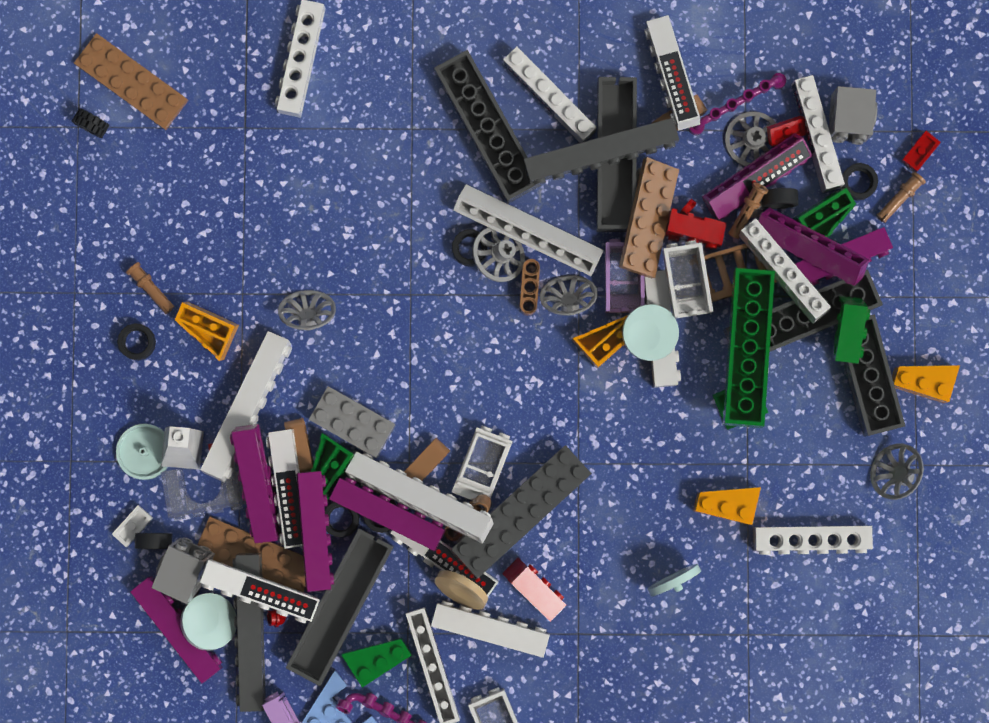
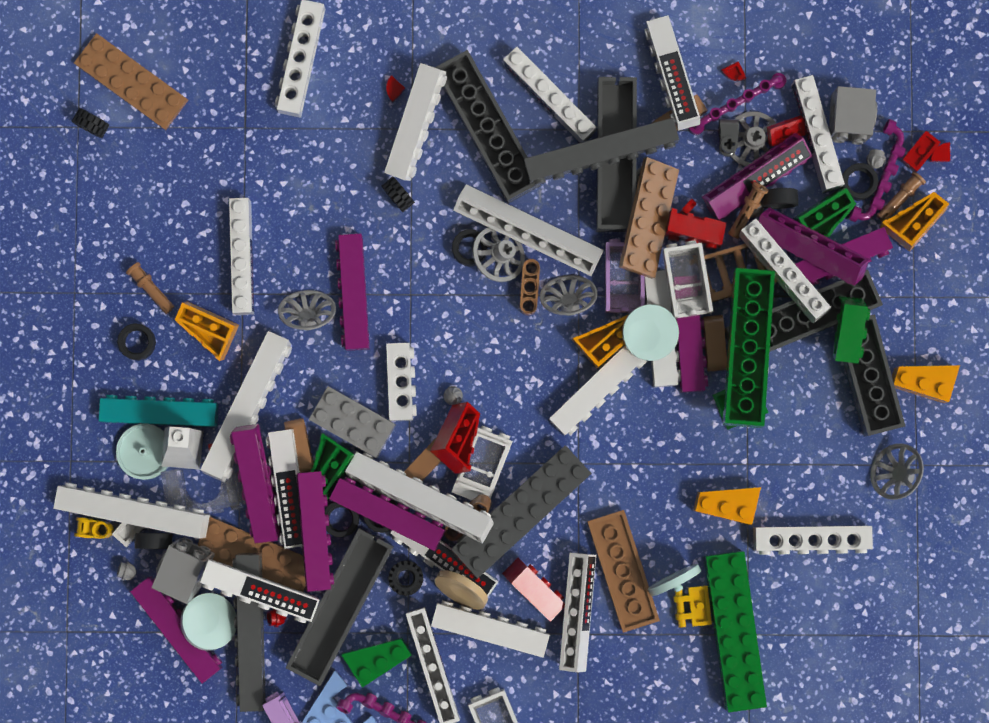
(90, 528): none -> yellow piece
(126, 571): none -> light grey plate
(132, 511): none -> white brick
(158, 412): none -> teal brick
(241, 256): none -> white brick
(353, 292): none -> magenta brick
(394, 88): none -> red tile
(394, 352): none -> white brick
(394, 581): none -> black tyre
(397, 194): none -> black tyre
(415, 122): none -> white brick
(453, 395): none -> light grey plate
(456, 437): none -> red wedge
(577, 612): none -> white brick
(594, 391): none -> white brick
(623, 571): none -> medium nougat plate
(691, 356): none -> magenta brick
(699, 606): none -> yellow plate
(715, 343): none -> medium nougat beam
(728, 133): none -> dark grey piece
(734, 72): none -> red tile
(735, 631): none -> green brick
(876, 158): none -> light grey plate
(889, 169): none -> magenta bar
(914, 222): none -> light orange wedge
(941, 153): none -> red tile

